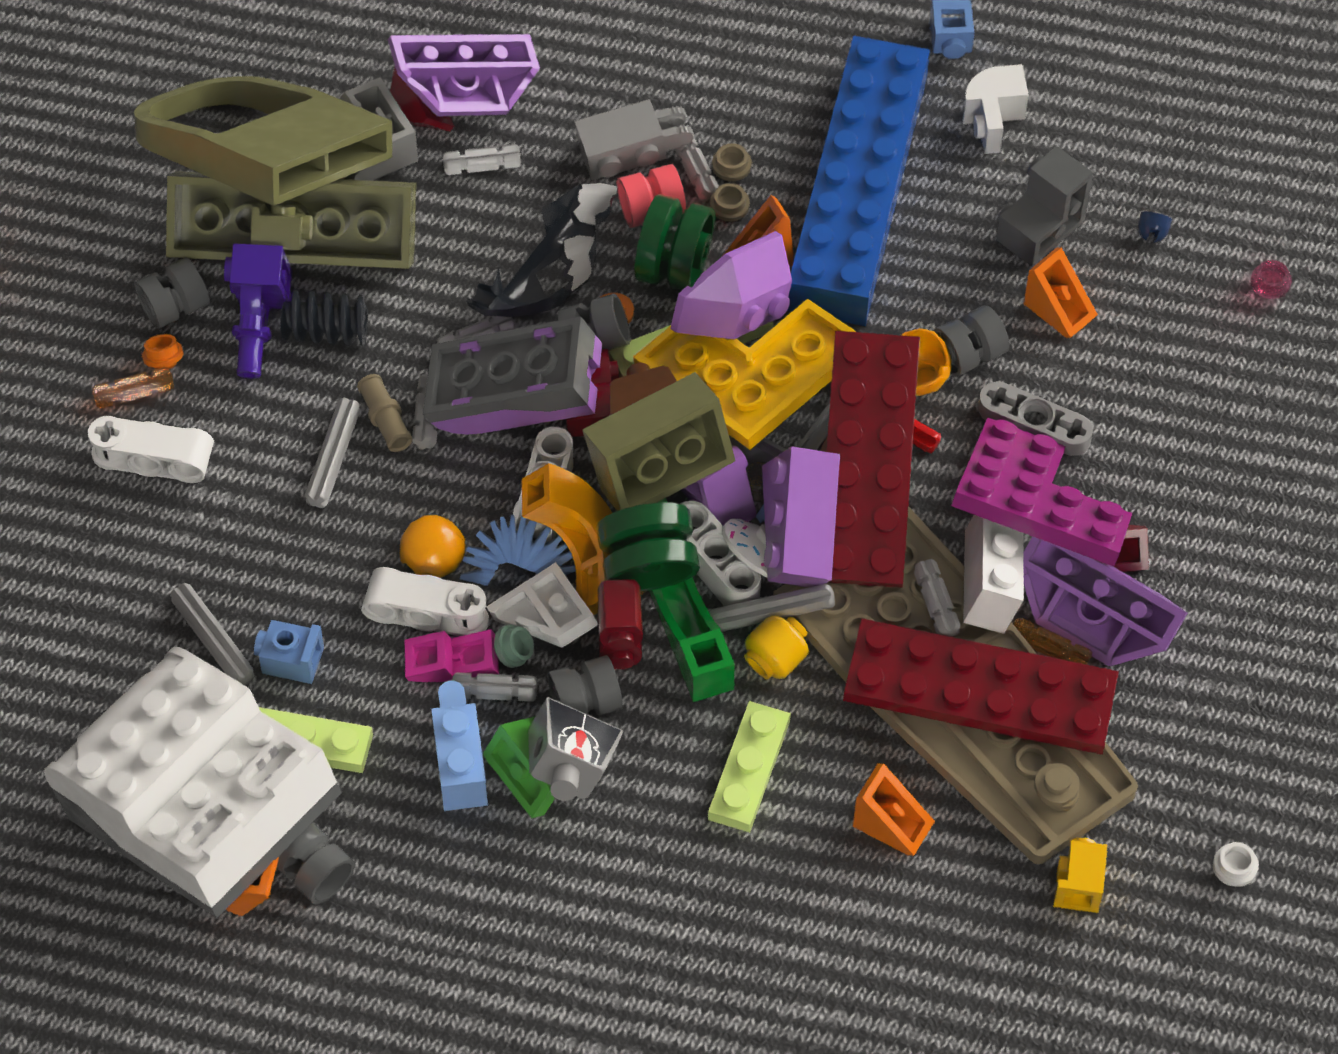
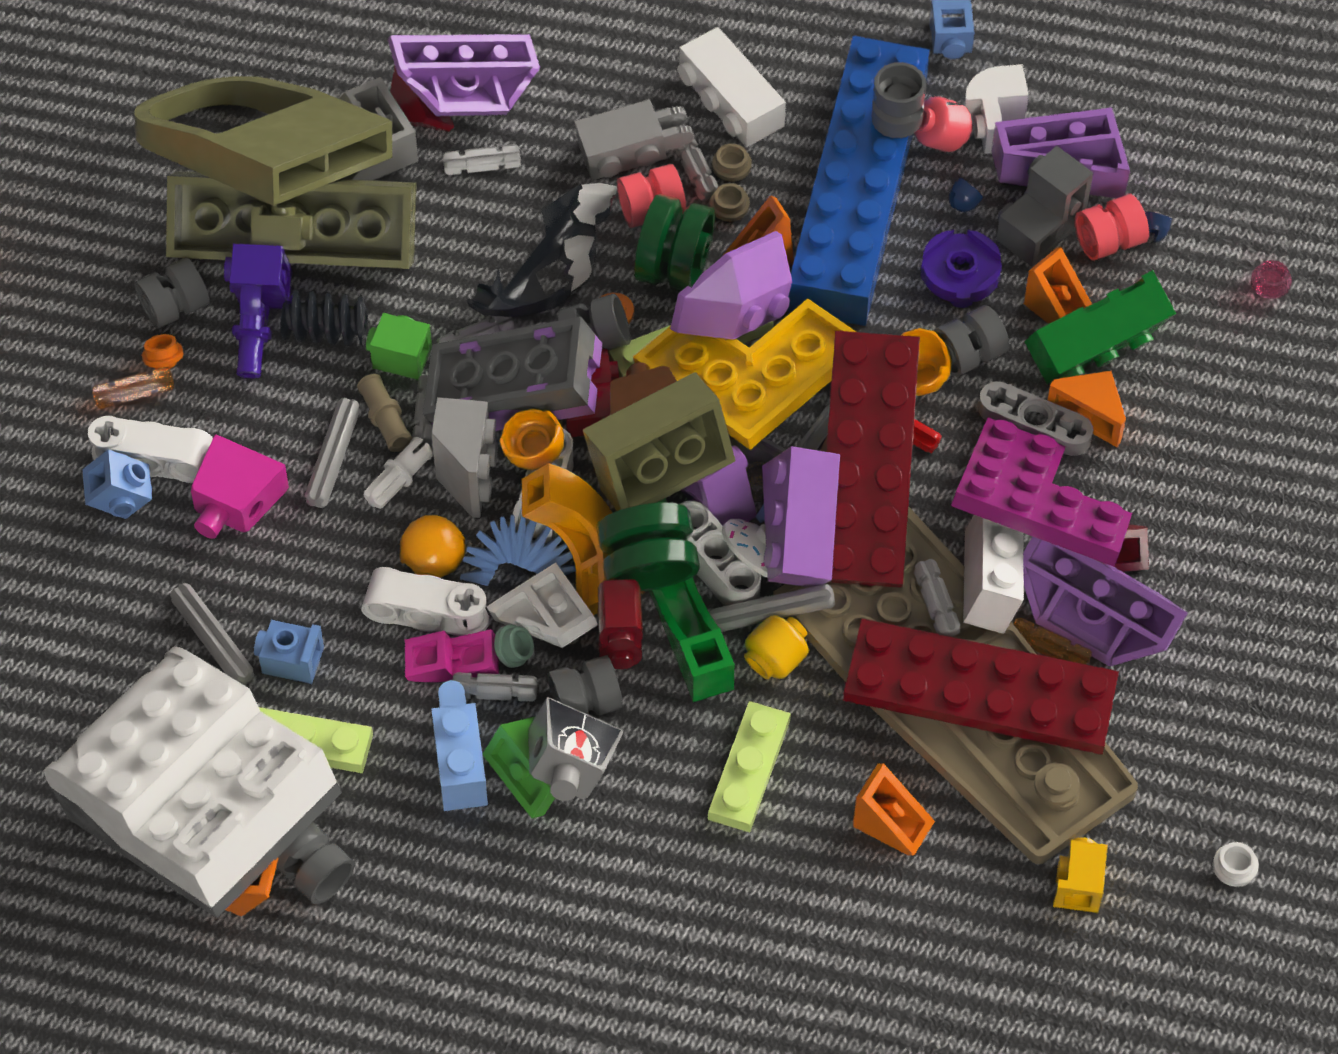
(117, 484): none -> medium blue brick
(235, 487): none -> dark pink torso
(398, 473): none -> white axle
(399, 345): none -> bright green brick
(464, 451): none -> light grey slope
(532, 439): none -> light orange hair
(731, 87): none -> white brick
(898, 100): none -> dark grey wheel
(944, 125): none -> coral head
(958, 286): none -> dark purple plate
(964, 196): none -> dark blue hinge
(1084, 135): none -> medium lavender wedge
(1094, 398): none -> orange slope
(1101, 329): none -> green wedge
(1117, 226): none -> coral wheel

